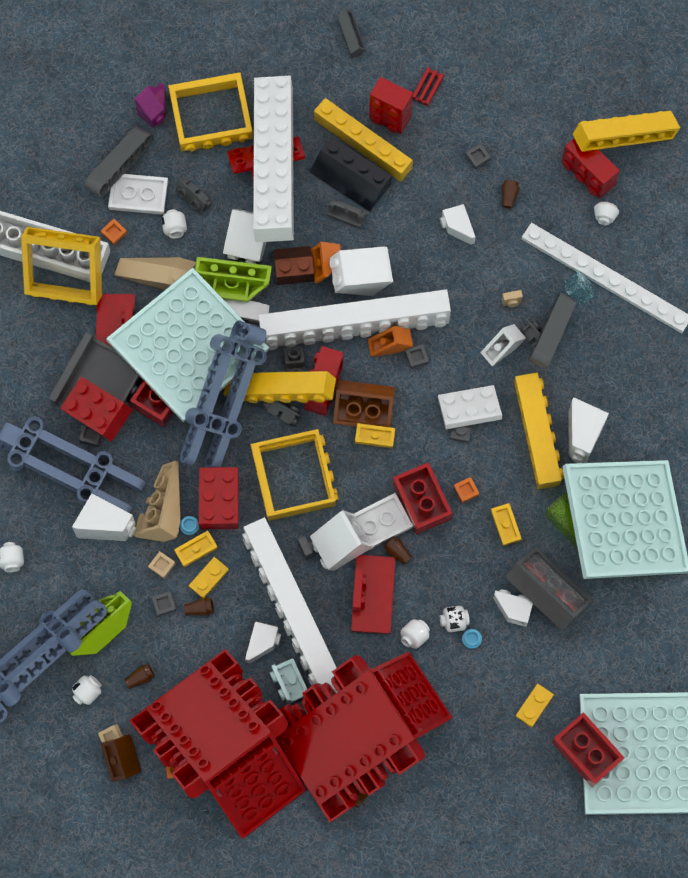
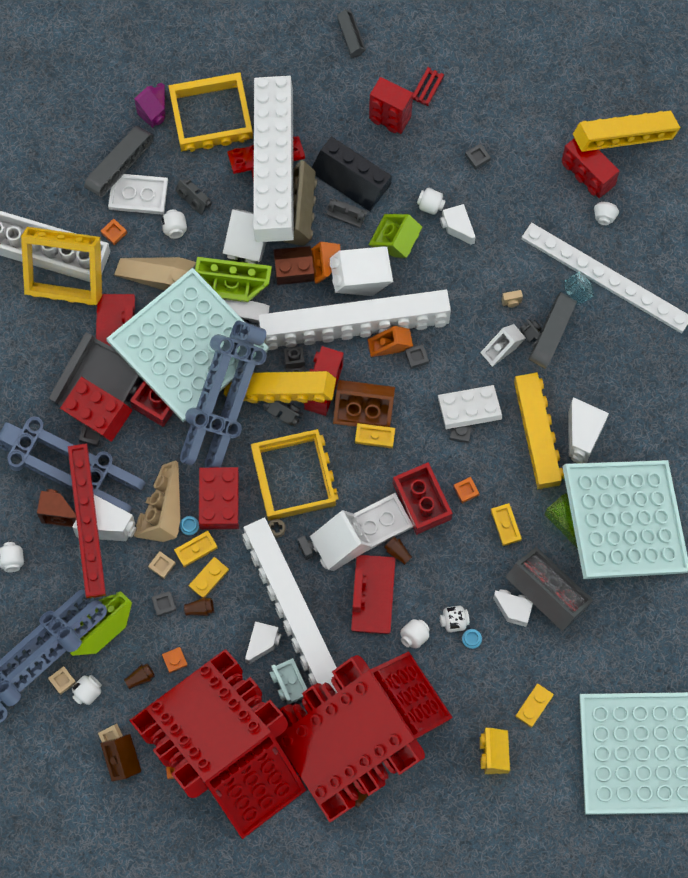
(54, 509): none -> copper slope
(62, 680): none -> tan plate
(86, 521): none -> red tile
(174, 660): none -> orange plate
(281, 524): none -> dark tan bush
(304, 200): none -> dark tan slope
(363, 139): yellow brick -> none
(396, 233): none -> lime slope
(431, 201): none -> white head
(496, 751): none -> yellow slope
(509, 193): reddish brown cone -> none
(587, 749): red brick -> none

